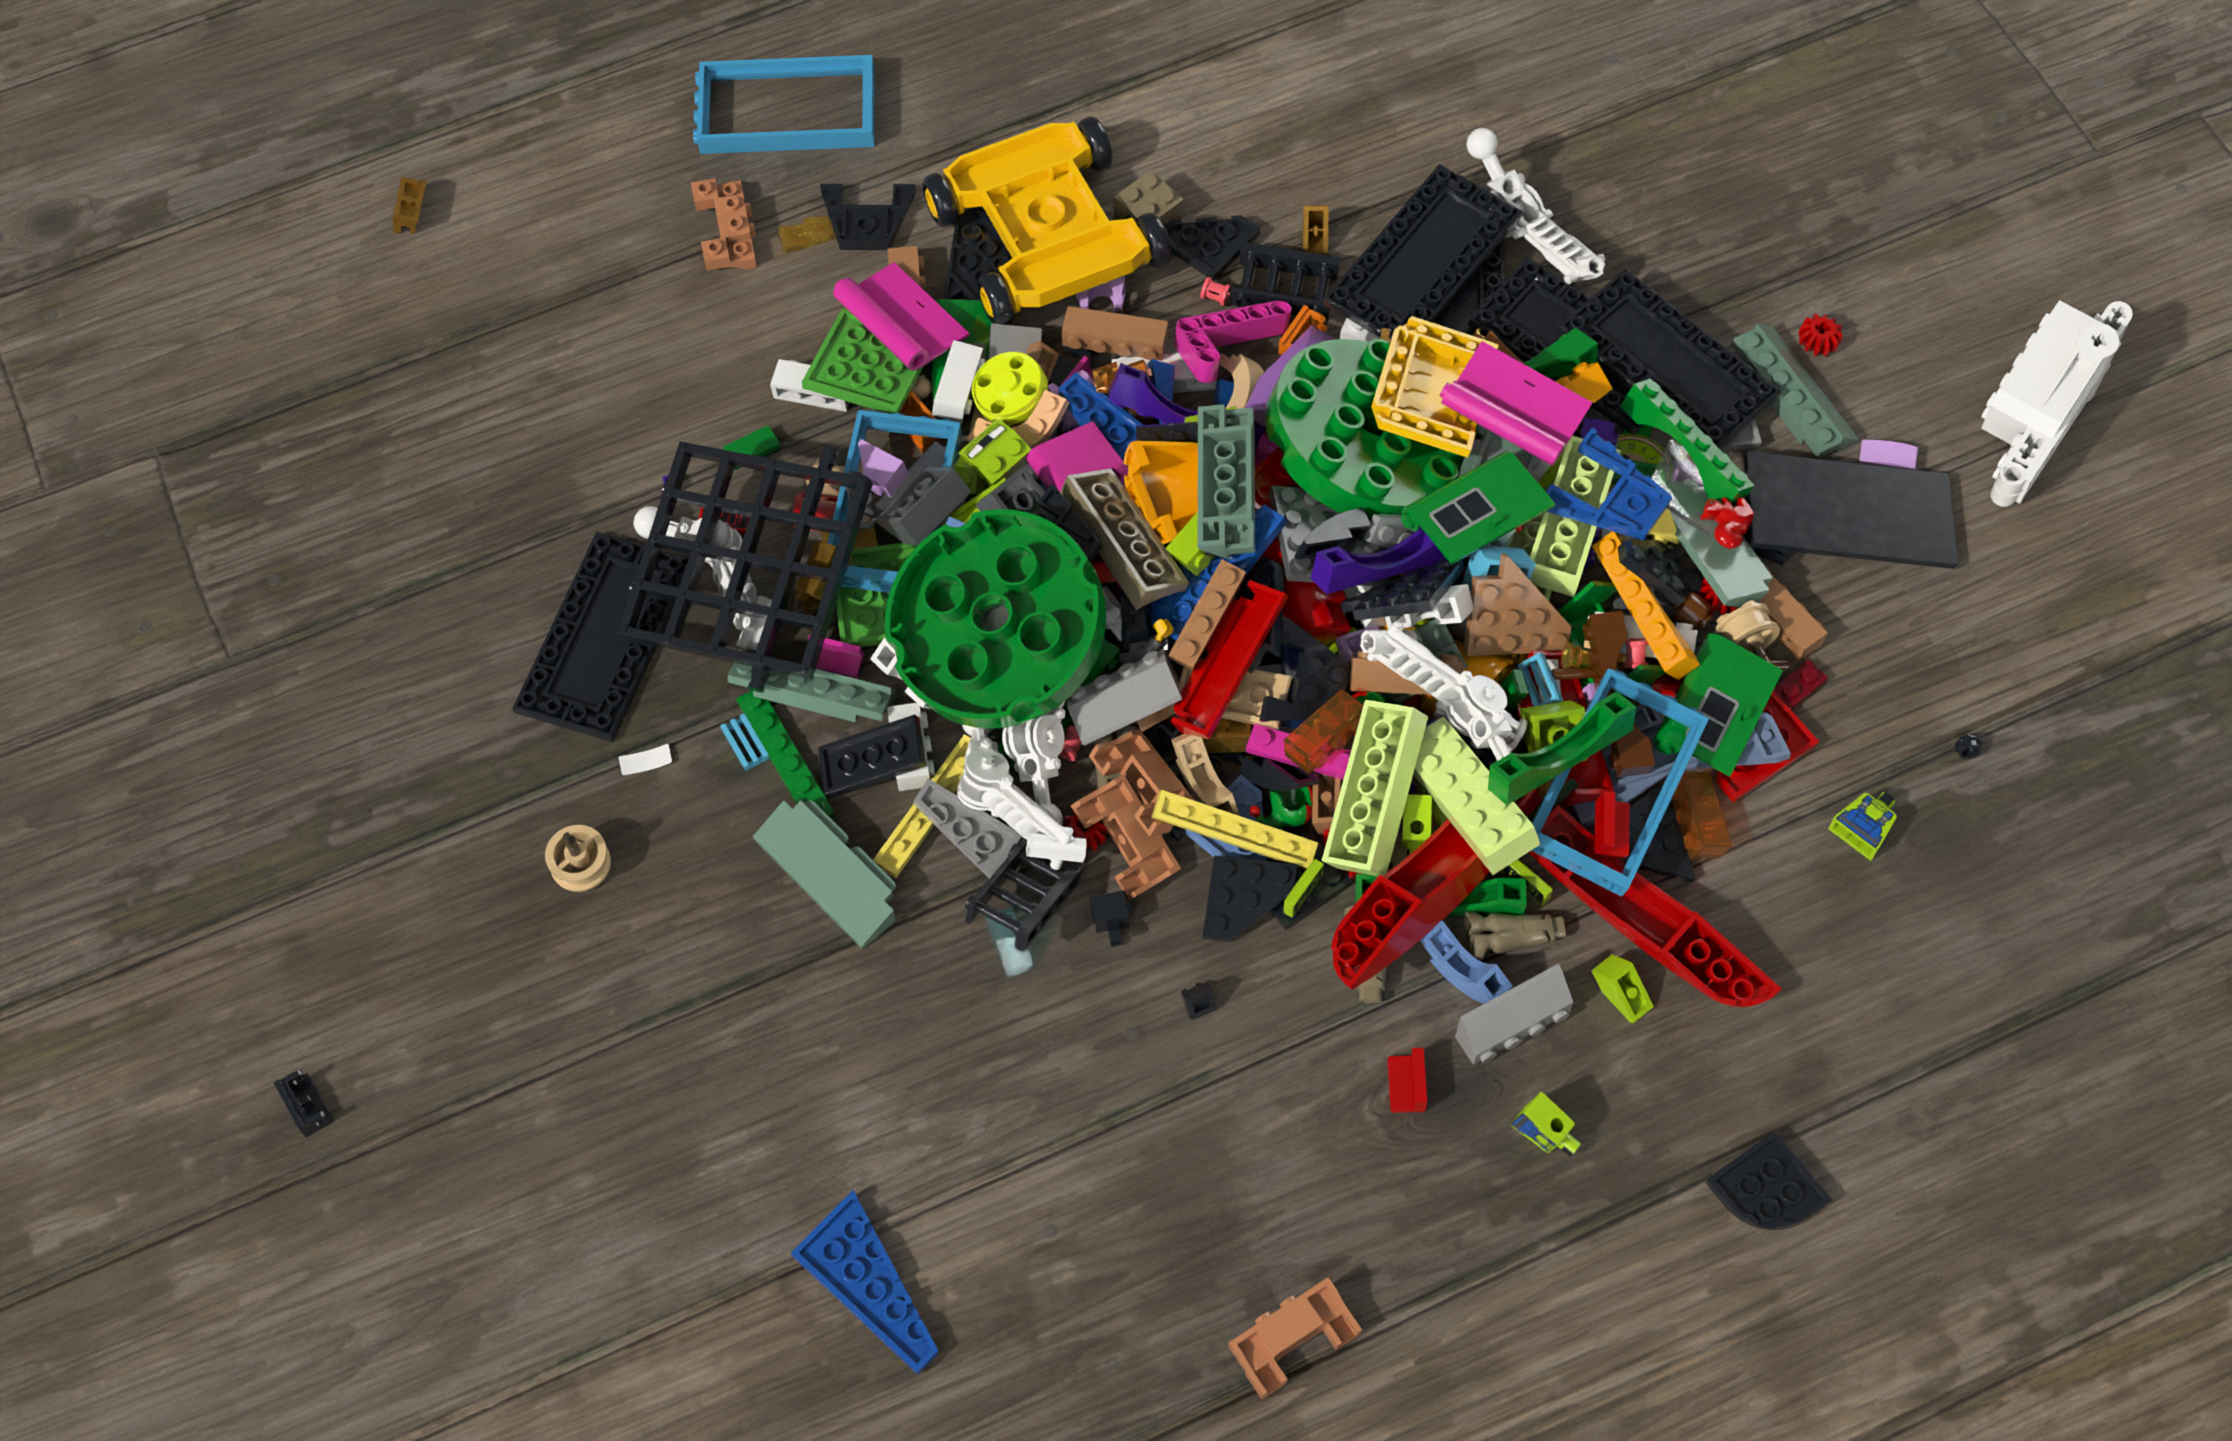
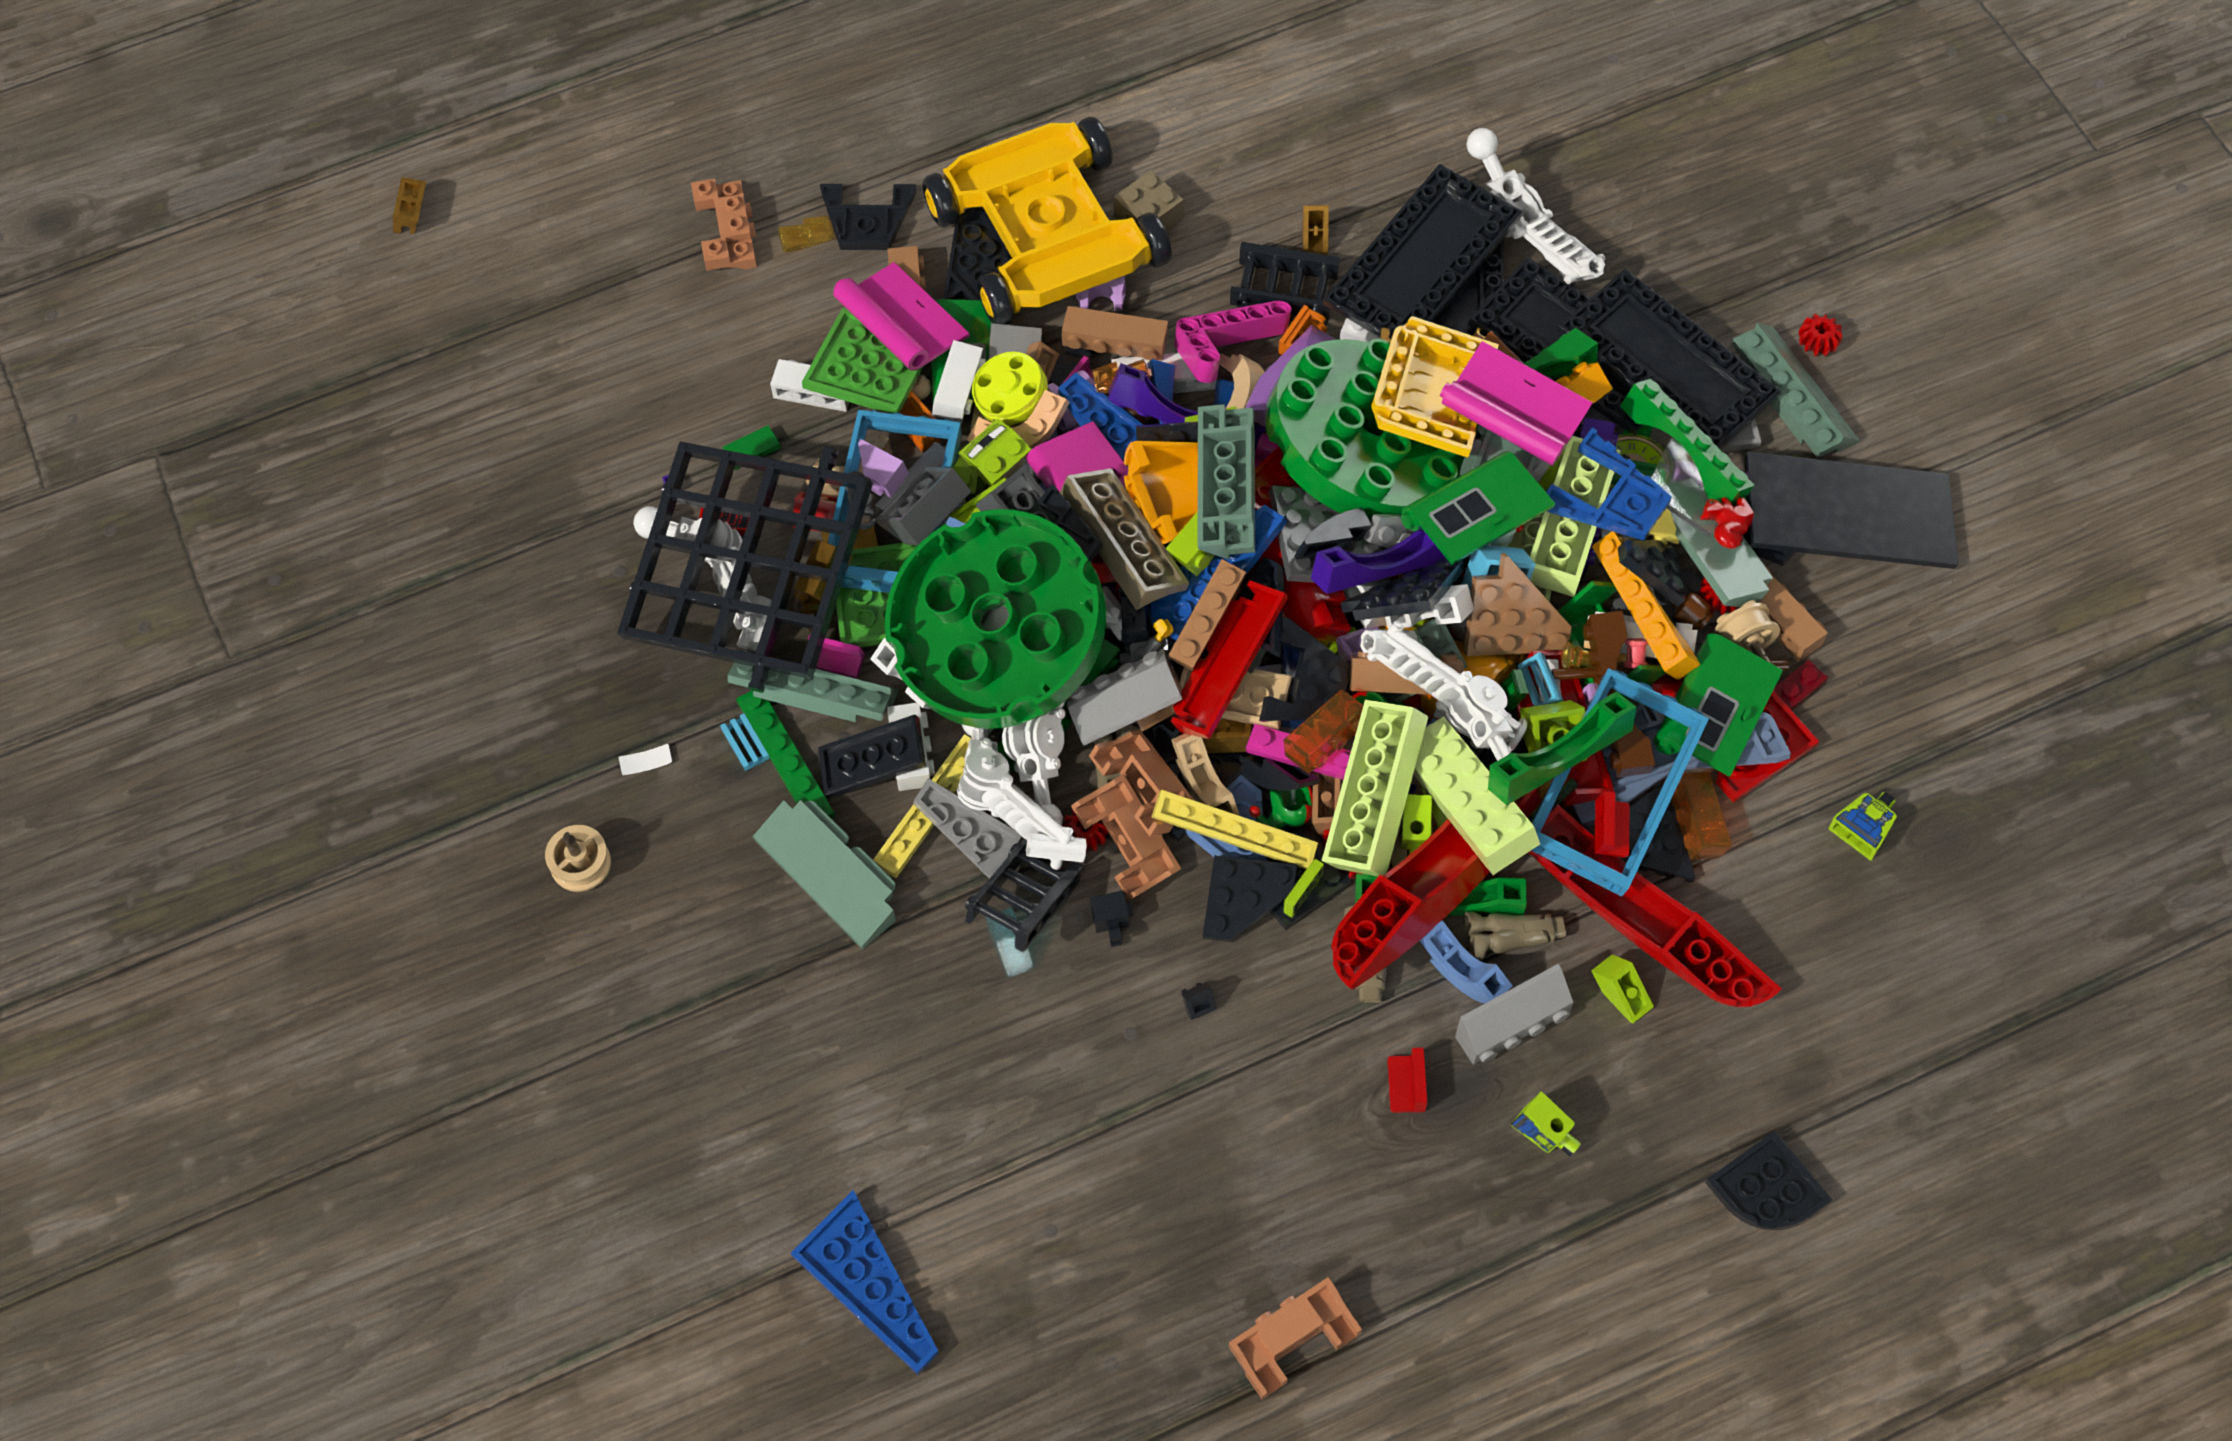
(304, 1102): black hinge -> none
(584, 667): black tile -> none
(783, 68): dark azure door -> none
(1071, 744): coral bush -> none
(1210, 243): black plate -> none
(1215, 291): coral bush -> none
(1535, 886): lime tile -> none
(1888, 454): lavender slope -> none
(1968, 746): black plate -> none
(2049, 391): white piece -> none

